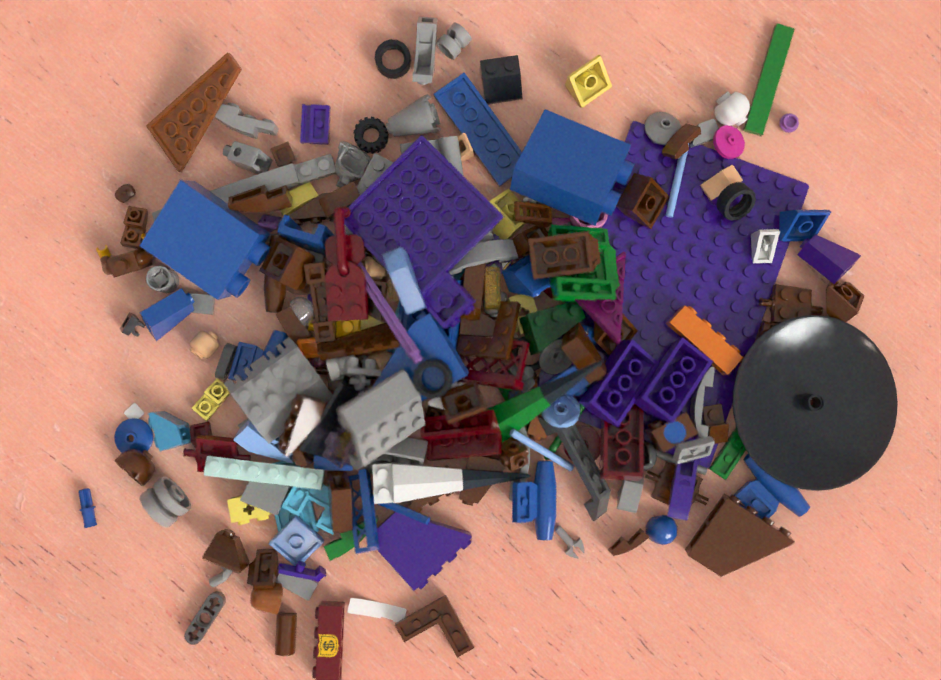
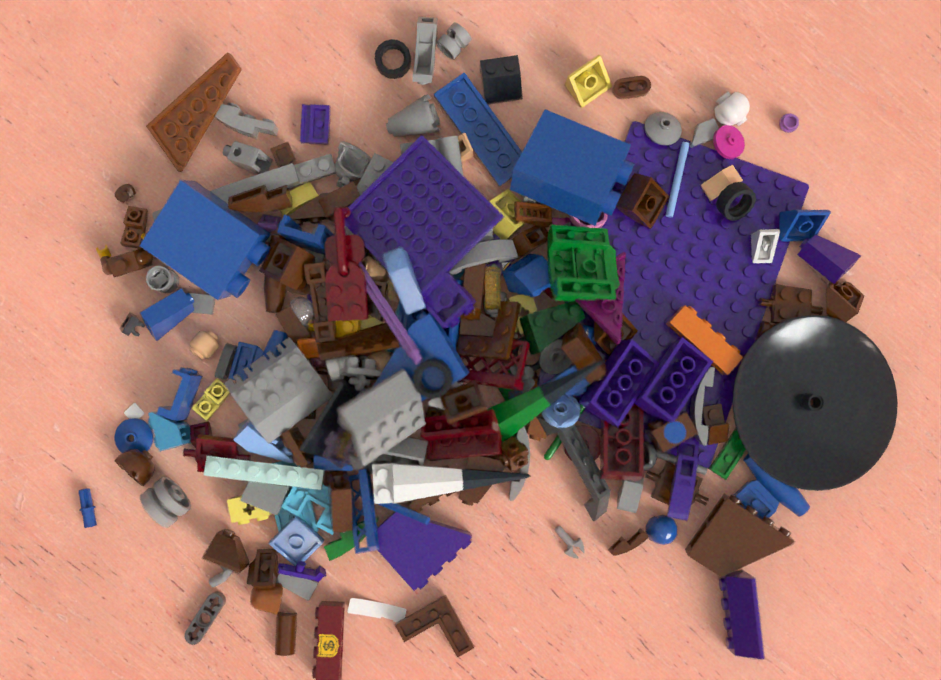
(184, 397): none -> blue panel
(303, 418): slope -> none
(372, 146): black tyre -> none
(537, 500): blue plate -> none
(542, 450): light blue bar -> none
(563, 255): reddish brown slope -> none
(630, 85): none -> reddish brown plate
(679, 141): reddish brown slope -> none
(693, 449): light grey plate -> none
(742, 615): none -> dark purple slope
(769, 79): green tile -> none

